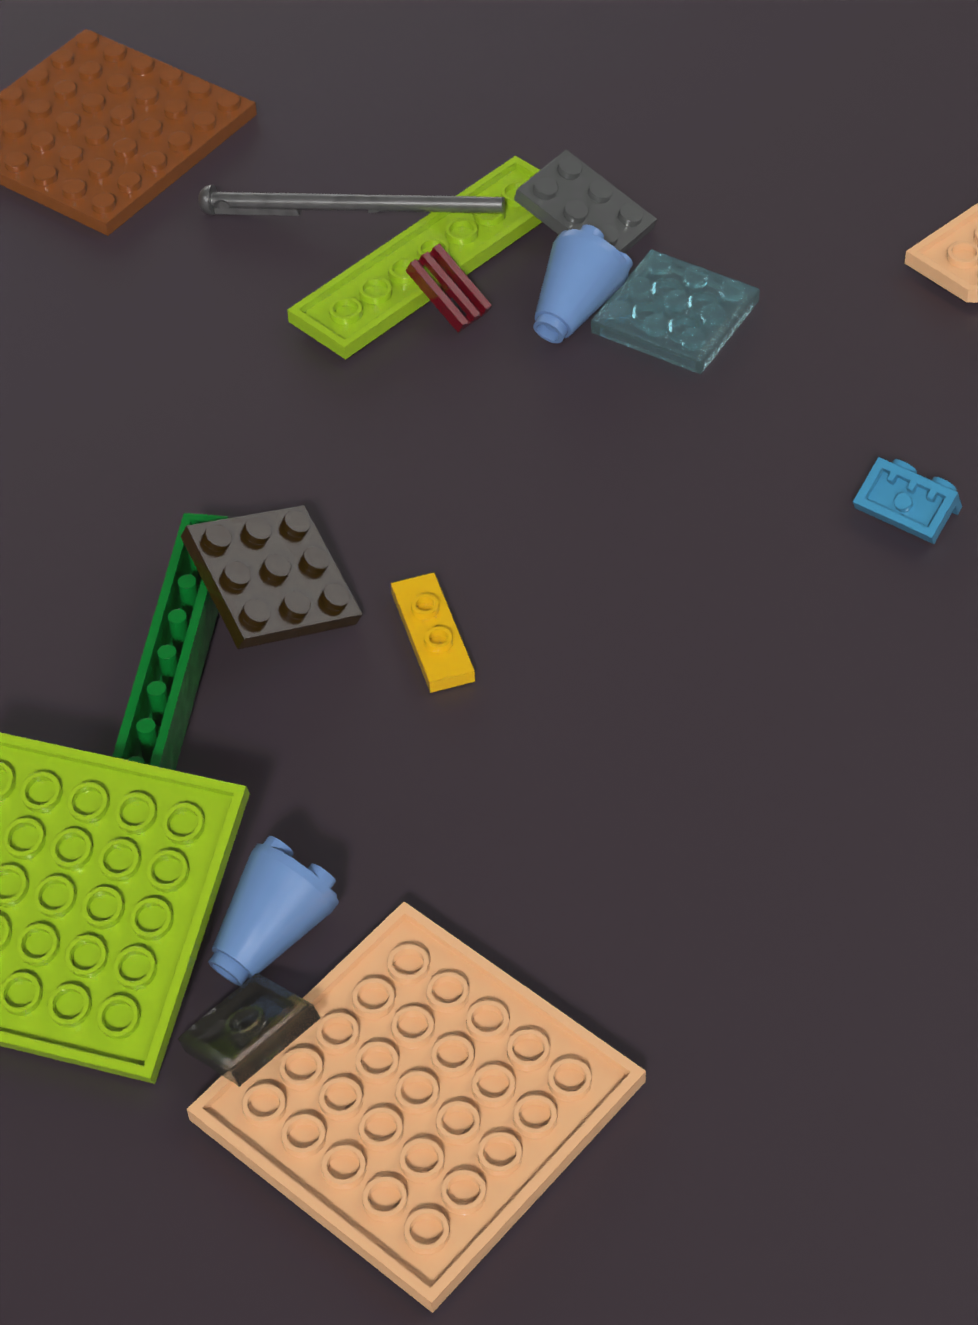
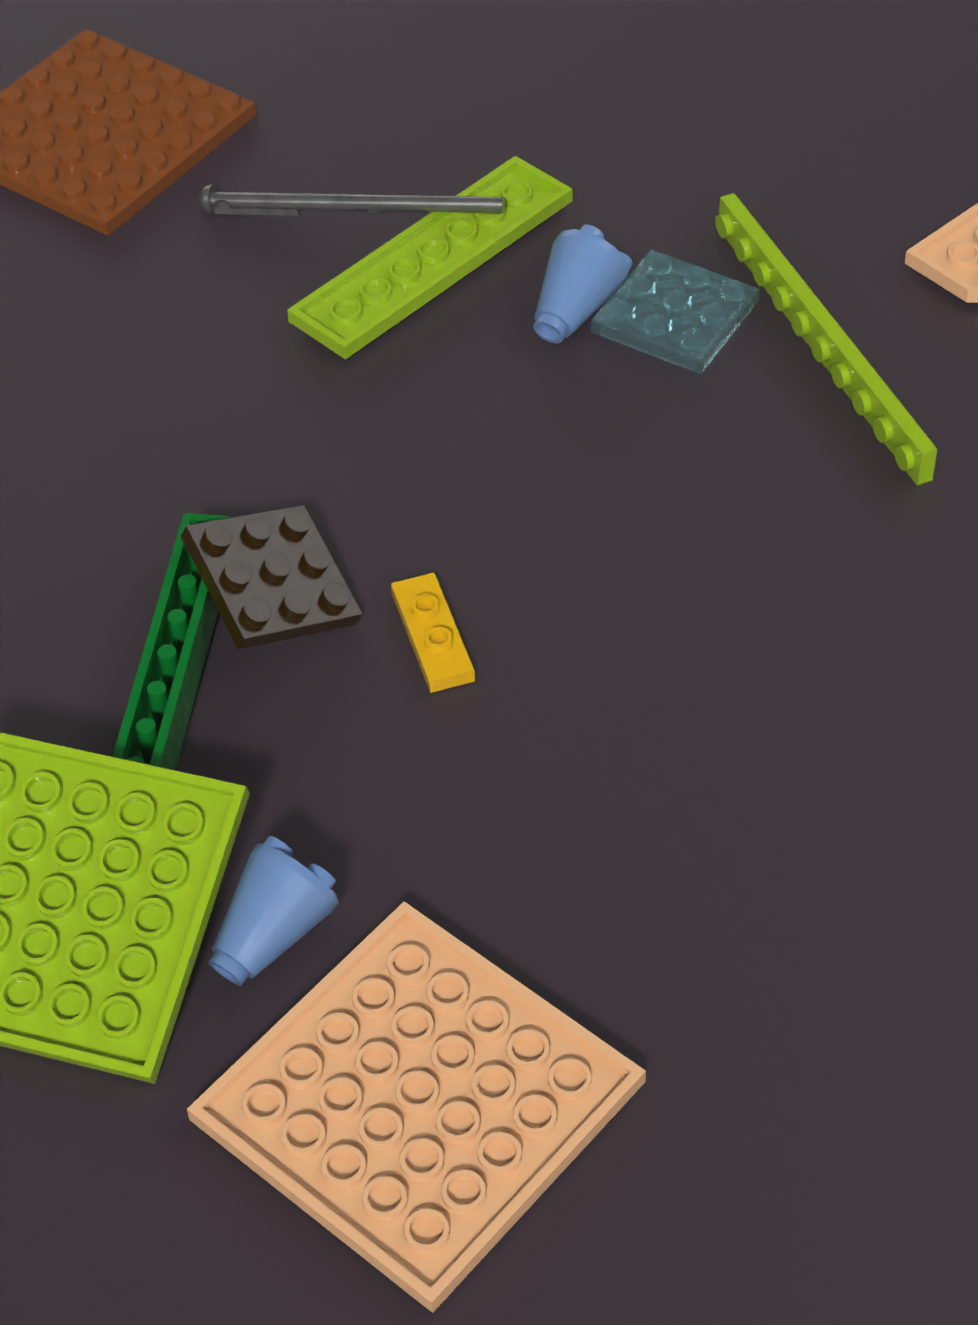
(248, 1028): clear smoke tile -> none
(453, 283): dark red tile -> none
(573, 195): dark grey plate -> none
(827, 341): none -> lime plate
(908, 499): dark azure bracket -> none

